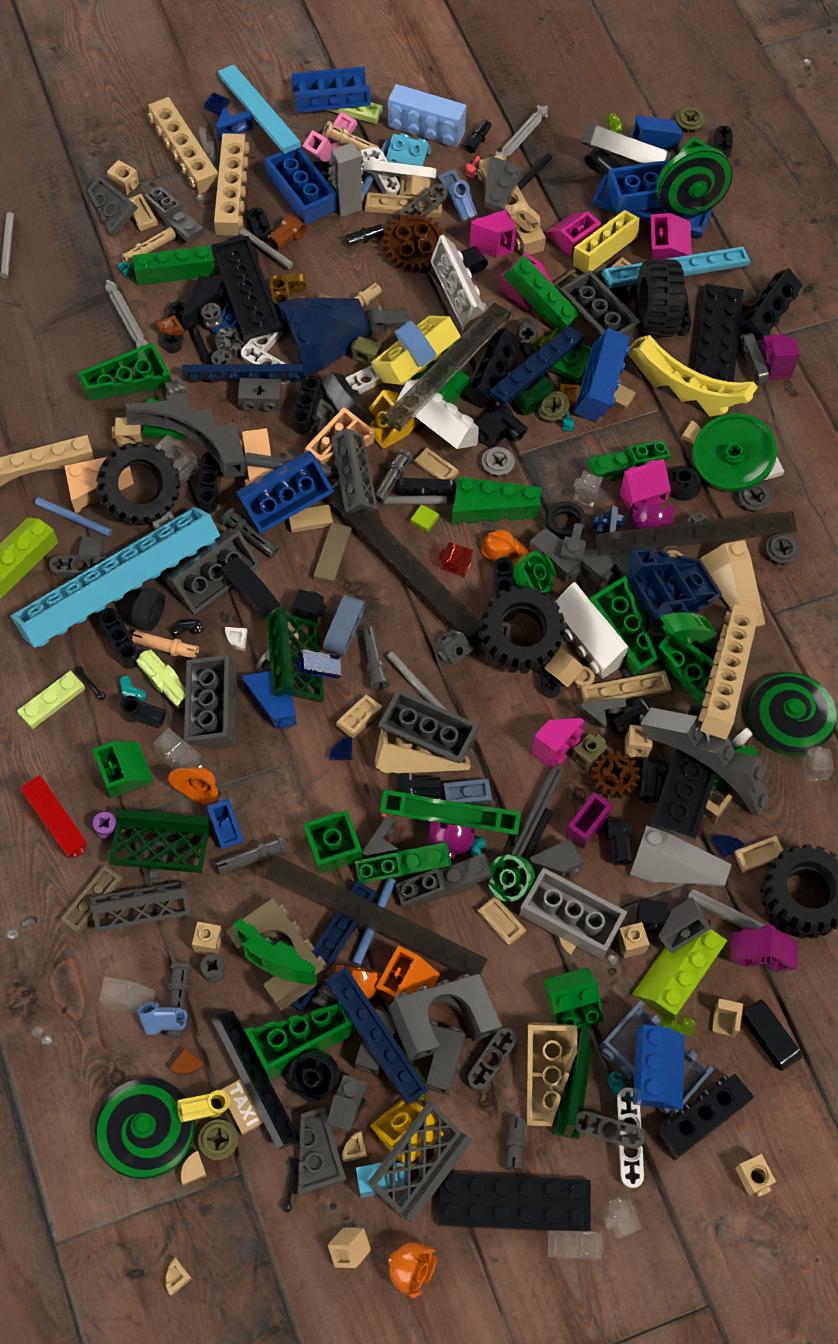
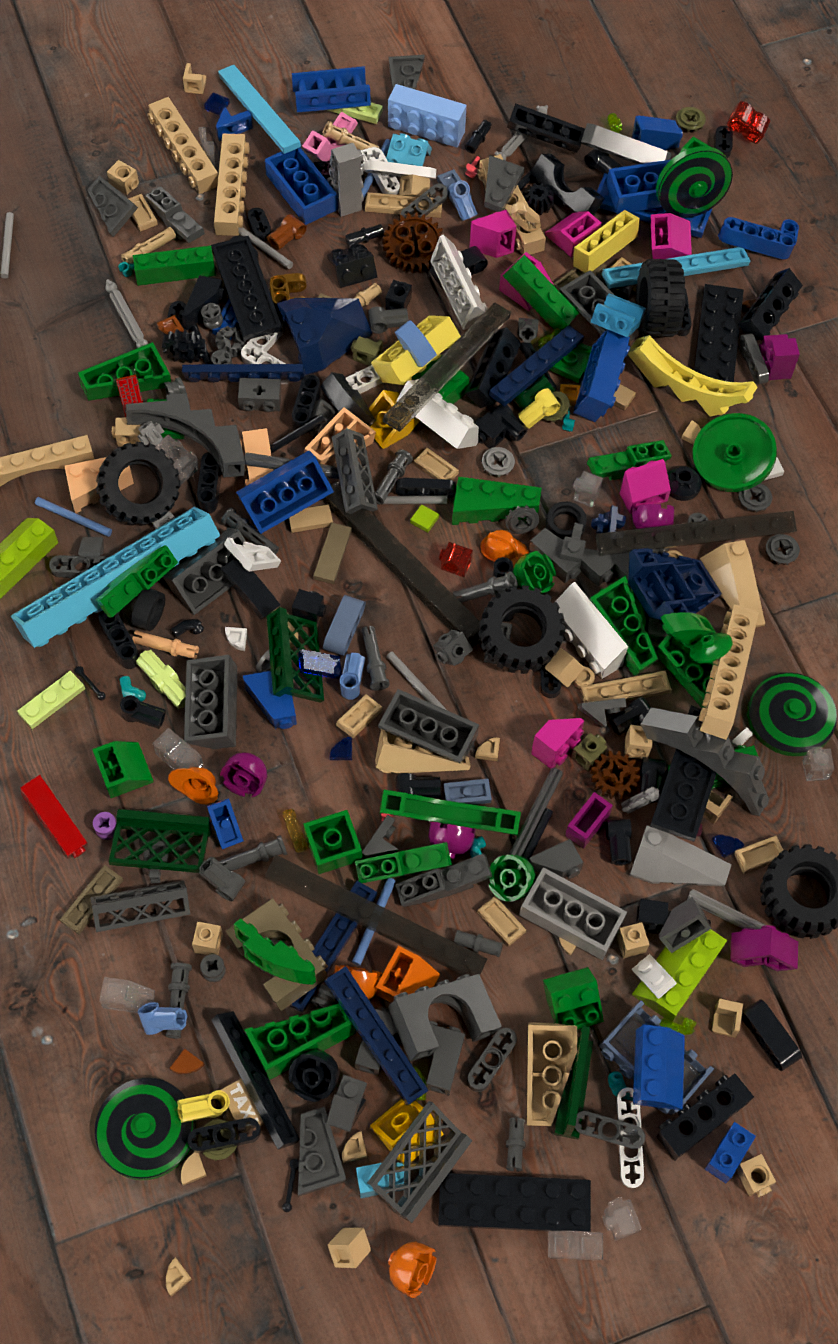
(129, 391): none -> red tile
(135, 579): none -> green slope
(150, 433): none -> light grey gear
(184, 346): none -> black gear
(193, 82): none -> tan panel
(204, 1131): none -> black beam
(226, 881): none -> dark grey piece
(244, 774): none -> magenta cylinder
(253, 556): none -> white wing
(294, 830): none -> clear yellow axle
(297, 433): none -> black bar
(352, 675): none -> medium blue piece
(353, 265): none -> black bracket
(398, 295): none -> black brick
(406, 70): none -> dark grey wing
(478, 943): none -> dark grey pin
(488, 750): none -> tan tile
(492, 587): none -> dark grey pin
(522, 526): none -> dark grey gear
(539, 198): none -> black gear
(544, 405): none -> light yellow piece
(546, 128): none -> black brick
(551, 173): none -> black arch
(618, 315): none -> dark azure panel
(640, 800): none -> light grey axle
(654, 976): none -> white plate
(711, 647): none -> green dish
(730, 1152): none -> blue brick
(748, 122): none -> clear red brick
(760, 238): none -> blue beam

